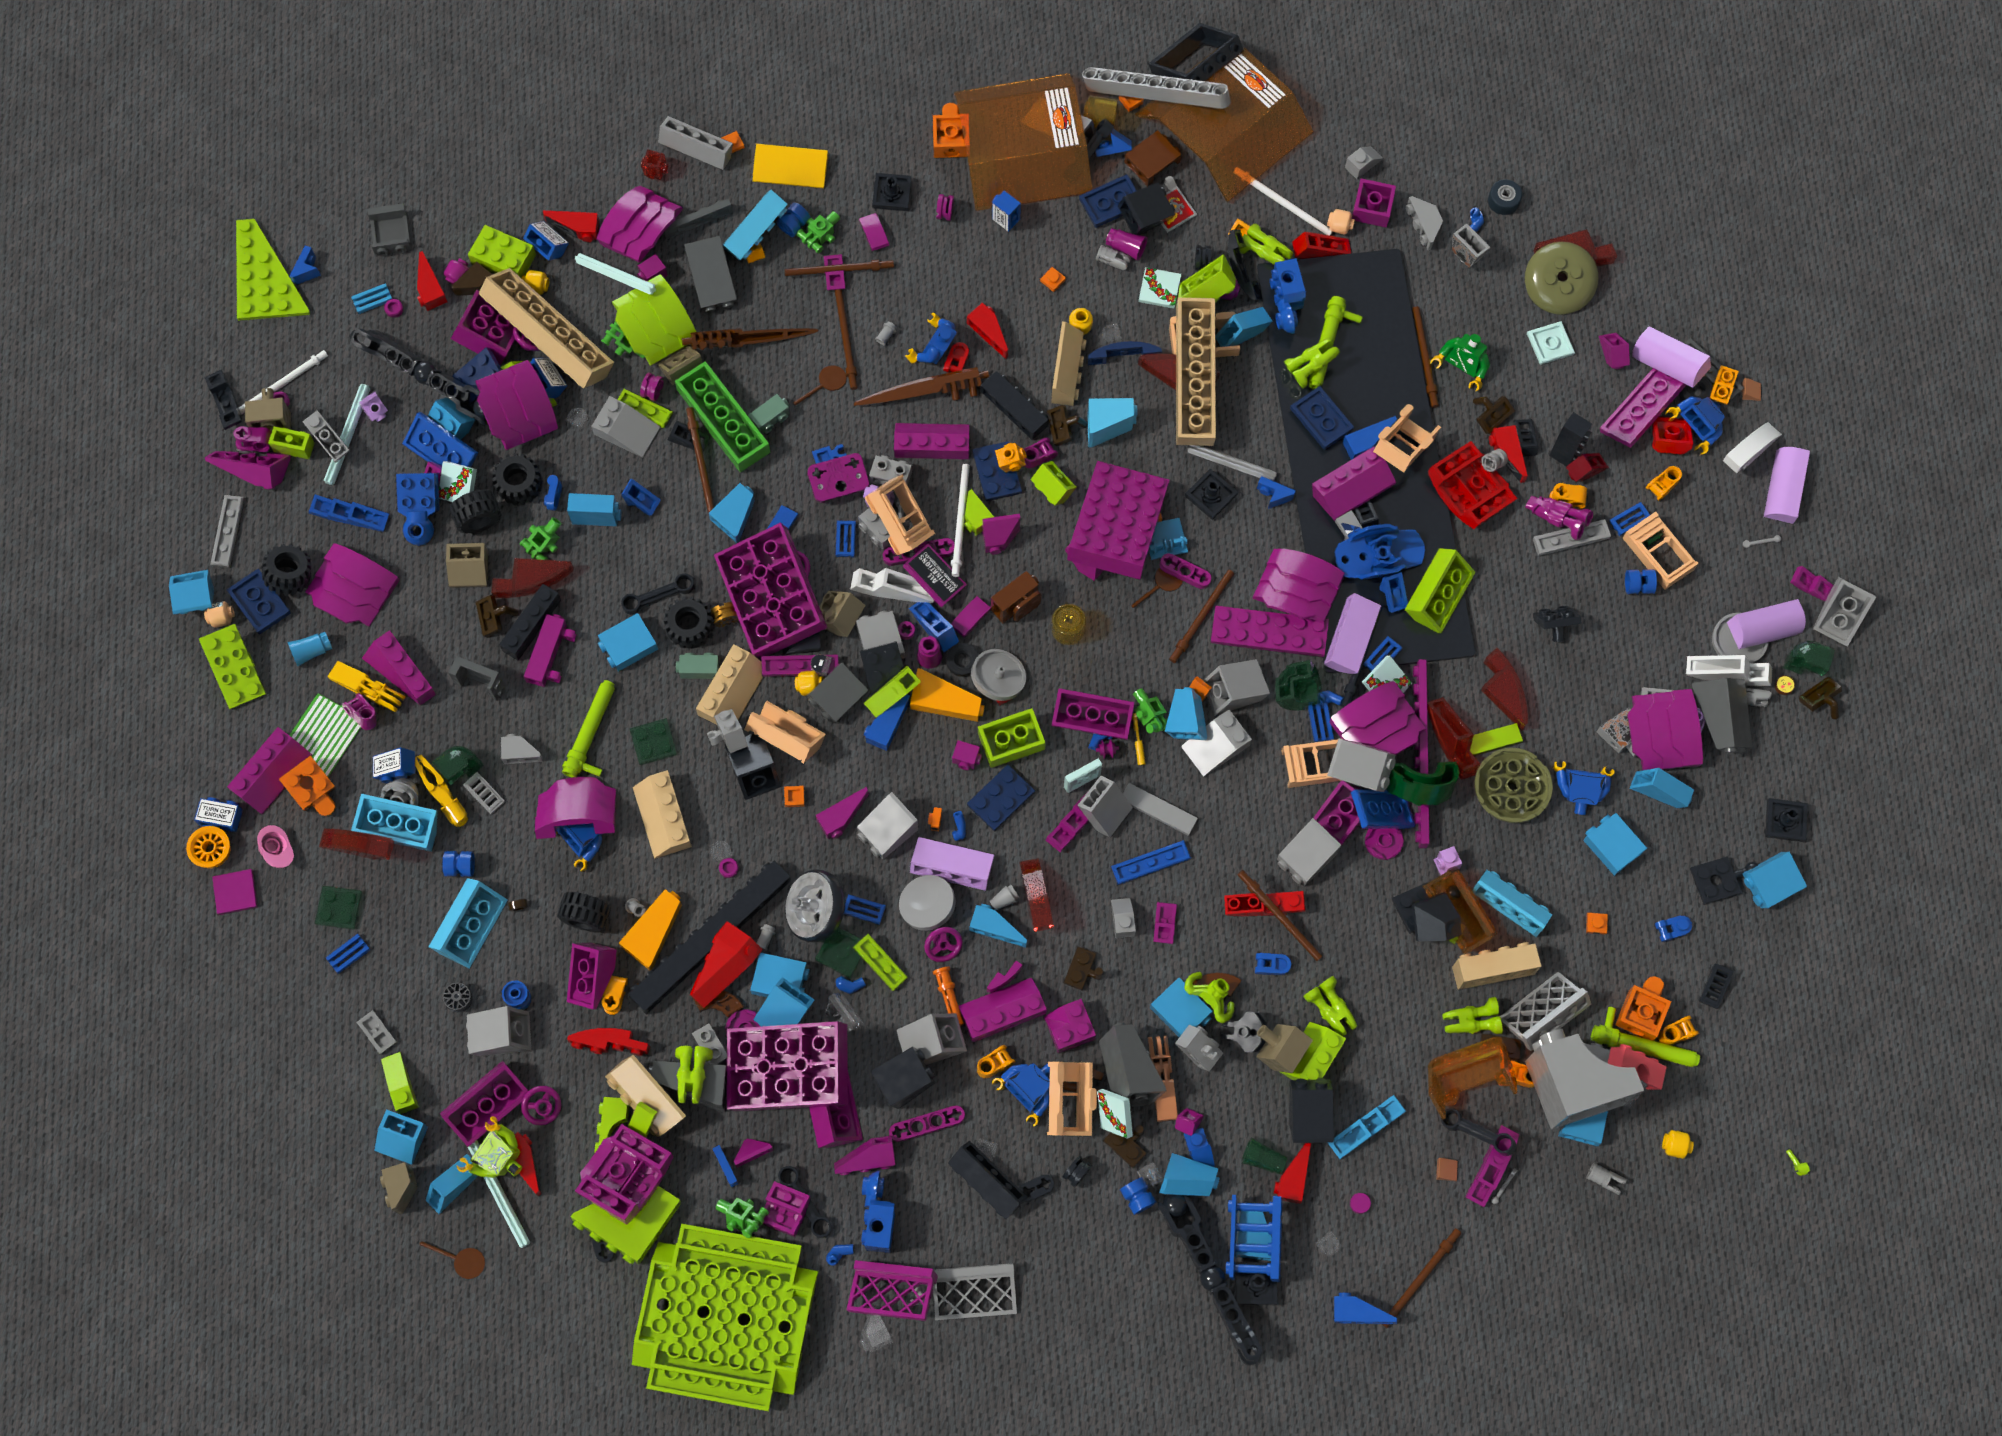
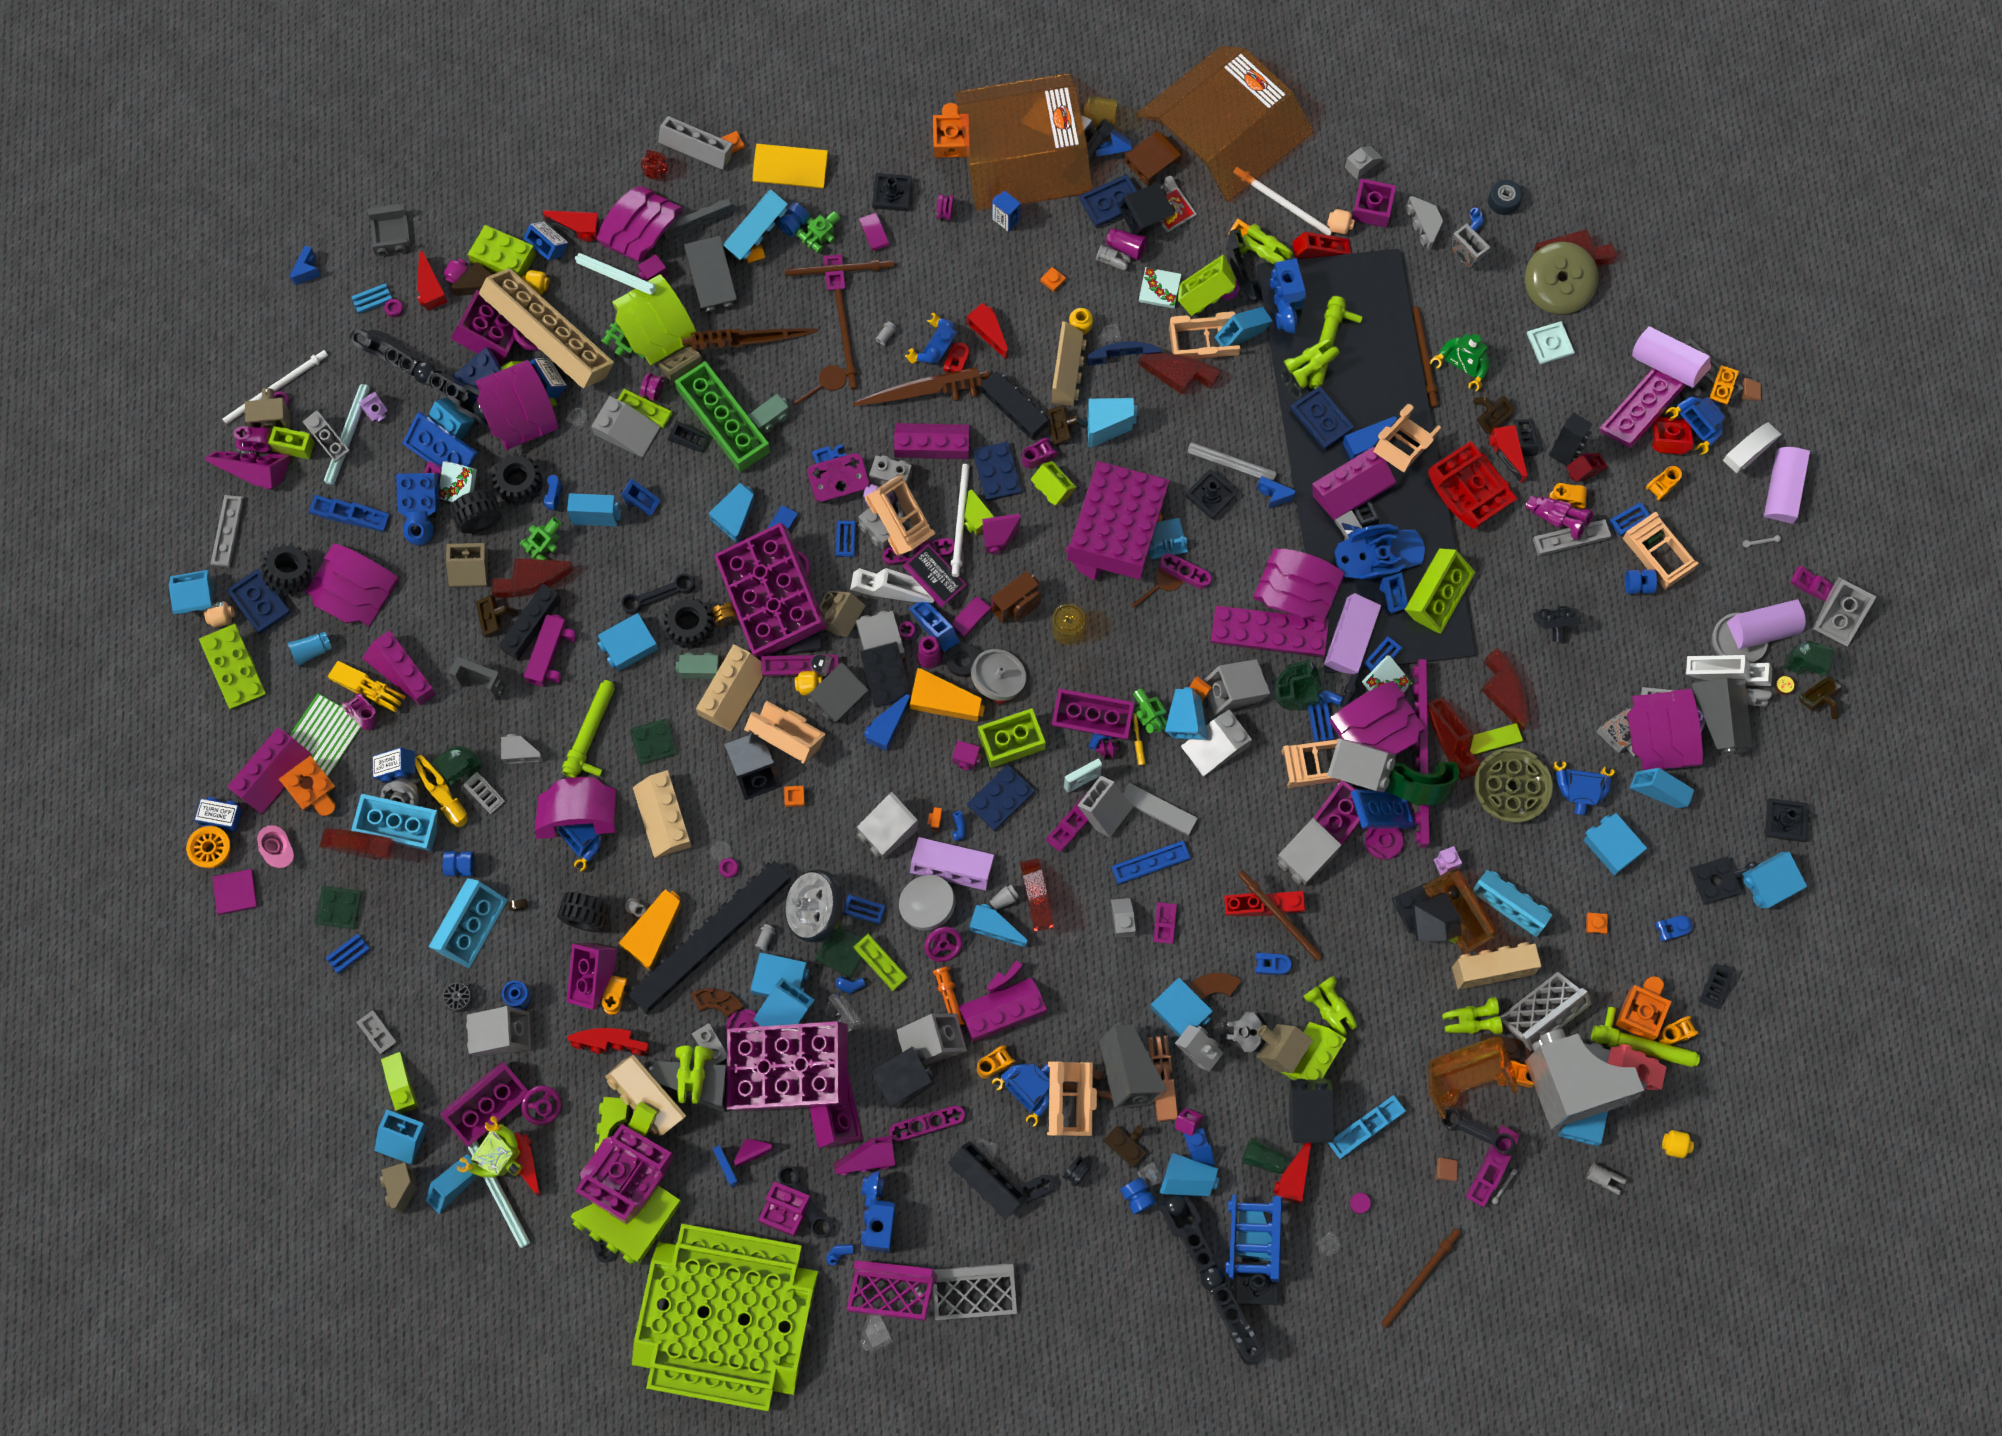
(224, 399): black slope -> none
(262, 282): lime wing -> none
(467, 1263): reddish brown piece -> none
(693, 426): reddish brown bar -> none
(728, 958): red wedge -> none
(729, 731): light grey brick -> none
(742, 1215): bright green piece -> none
(838, 816): magenta slope -> none
(892, 691): lime slope -> none
(1011, 457): light orange brick -> none
(1070, 1026): magenta slope -> none
(1081, 968): dark brown plate -> none
(1115, 1113): light aqua tile -> none
(1131, 102): orange plate -> none
(1157, 87): light grey beam -> none
(1182, 644): reddish brown bar -> none
(1195, 371): tan brick -> none
(1200, 257): black wheel -> none
(1212, 995): lime piece -> none
(1228, 48): black piece -> none
(1353, 1310): blue slope -> none
(1494, 460): light grey wheel -> none
(1615, 350): magenta slope -> none
(1803, 1168): lime hand -> none

